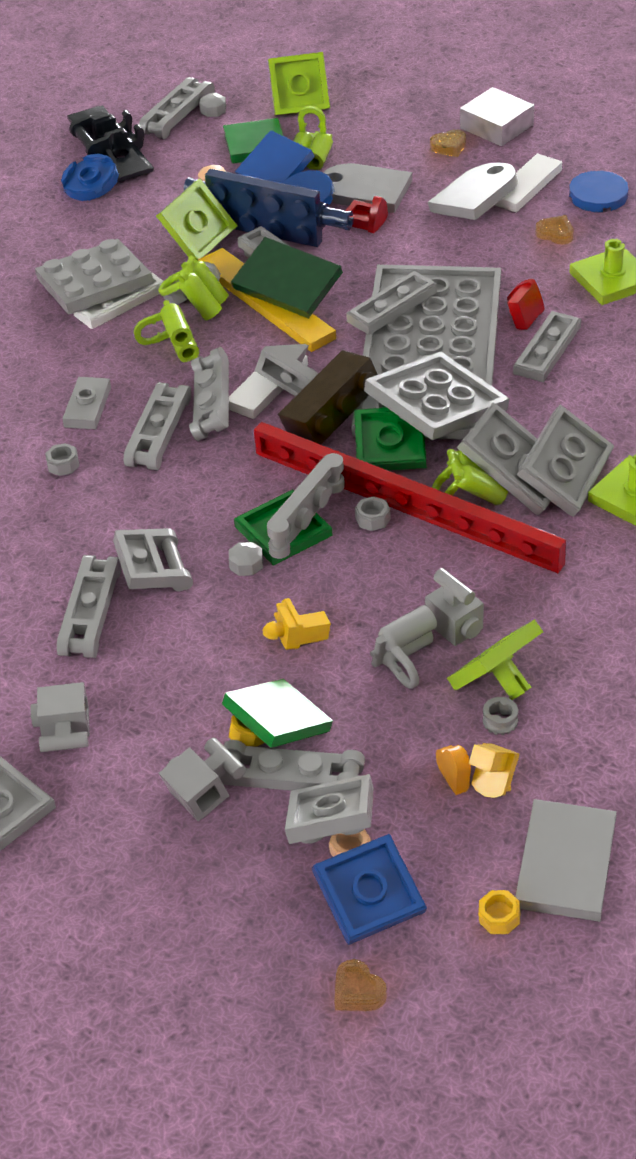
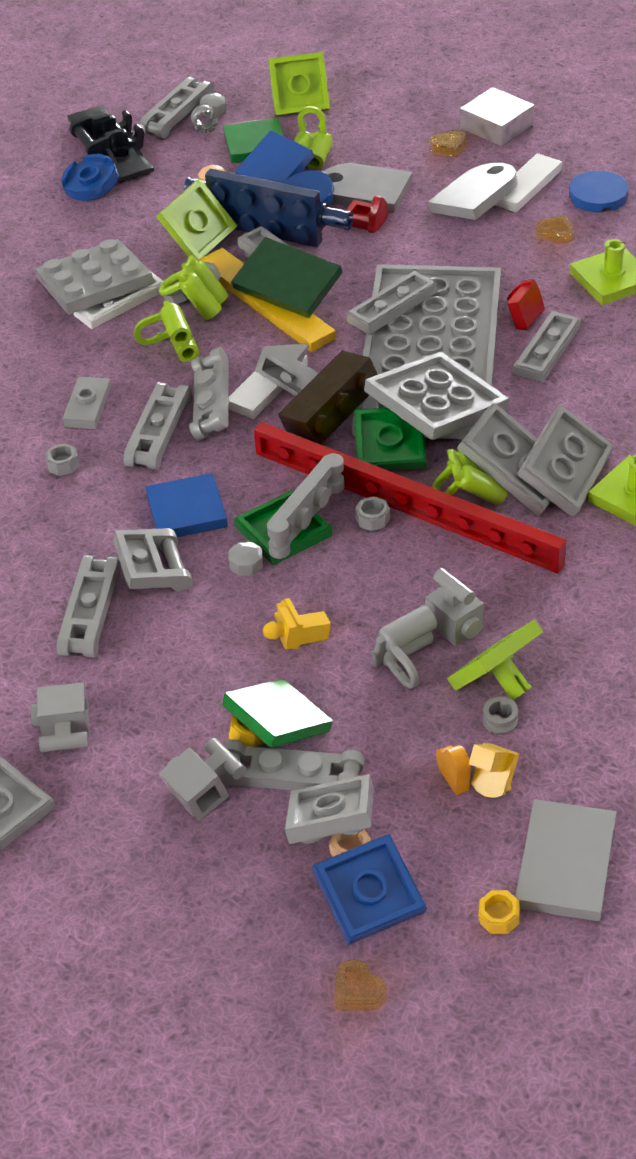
(187, 505): none -> blue tile
(207, 126): none -> light grey bush

